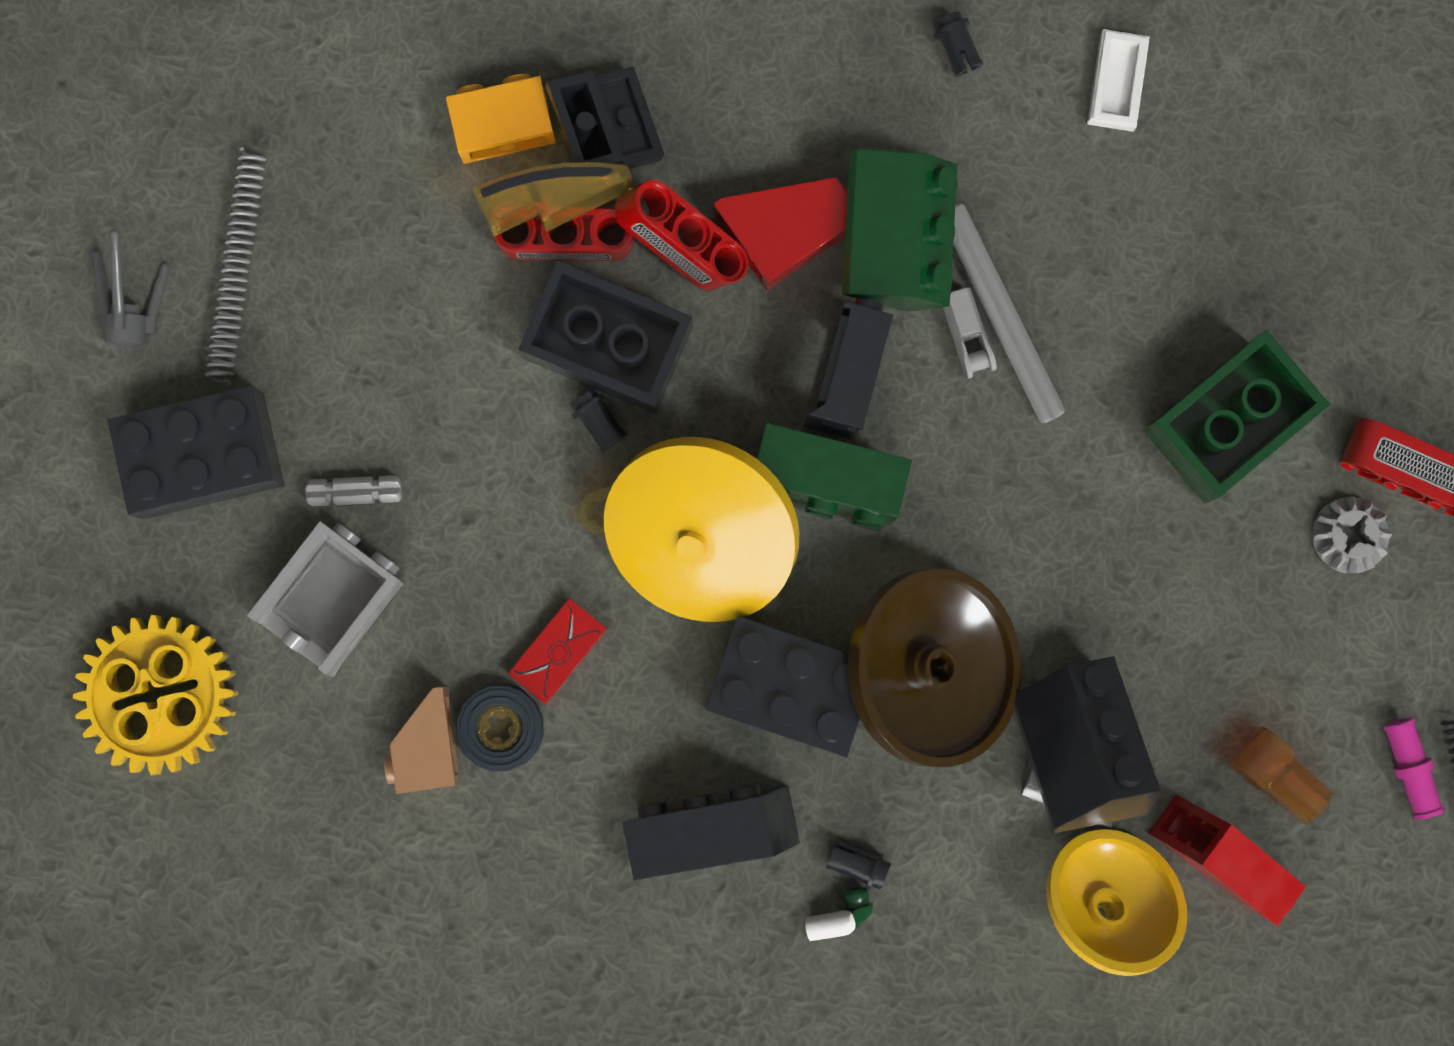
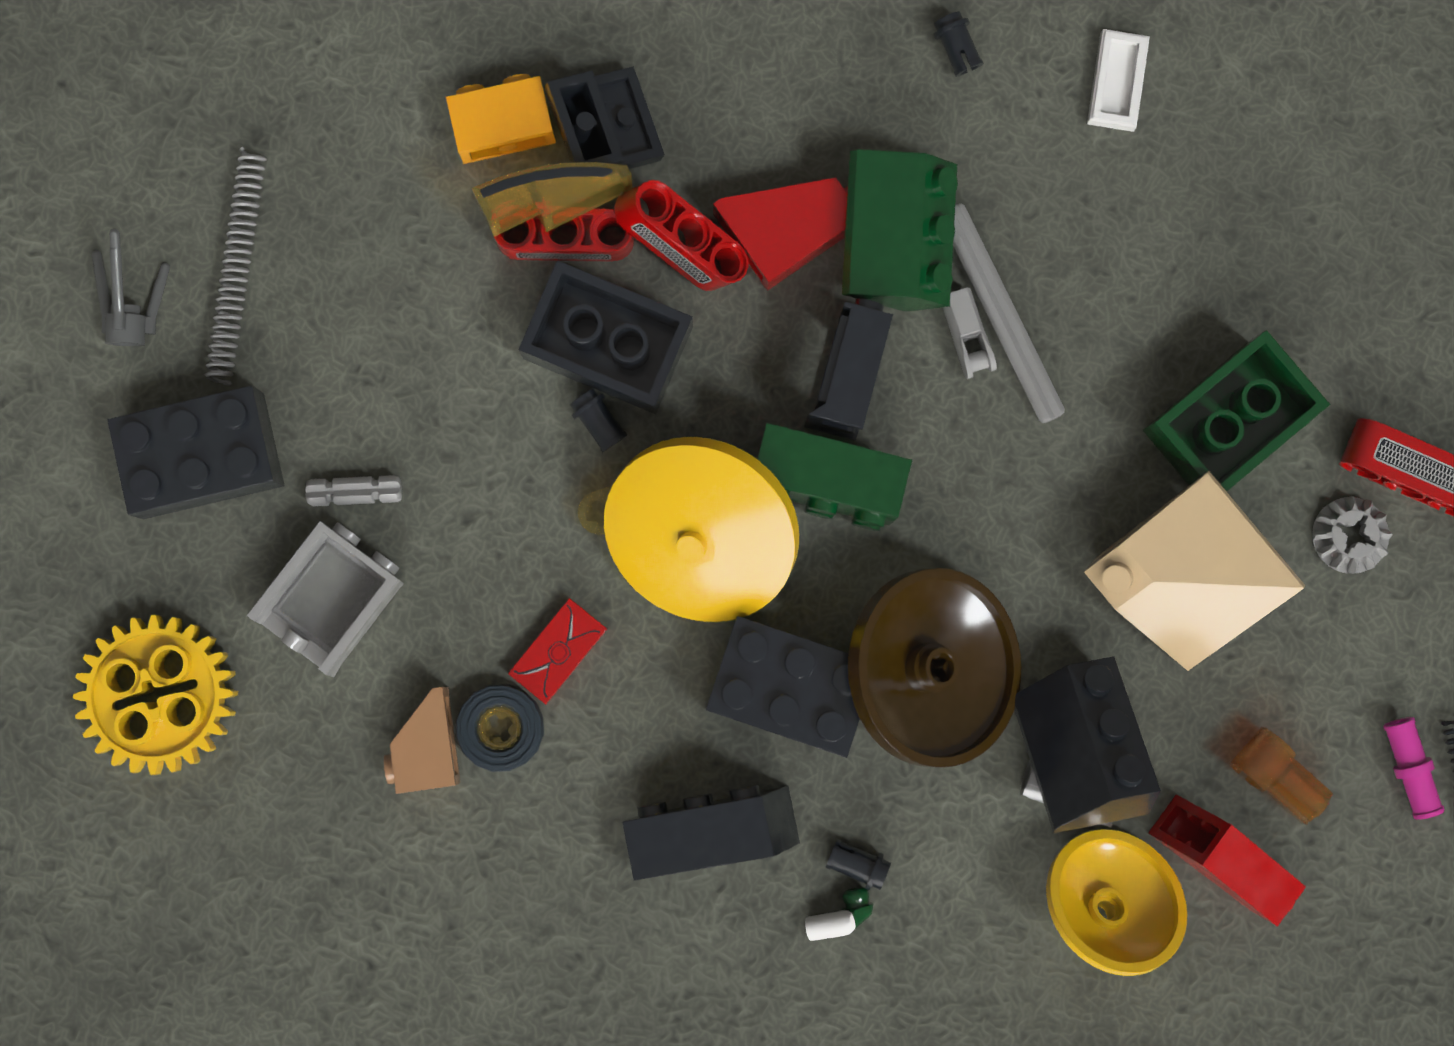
(1194, 573): none -> tan slope

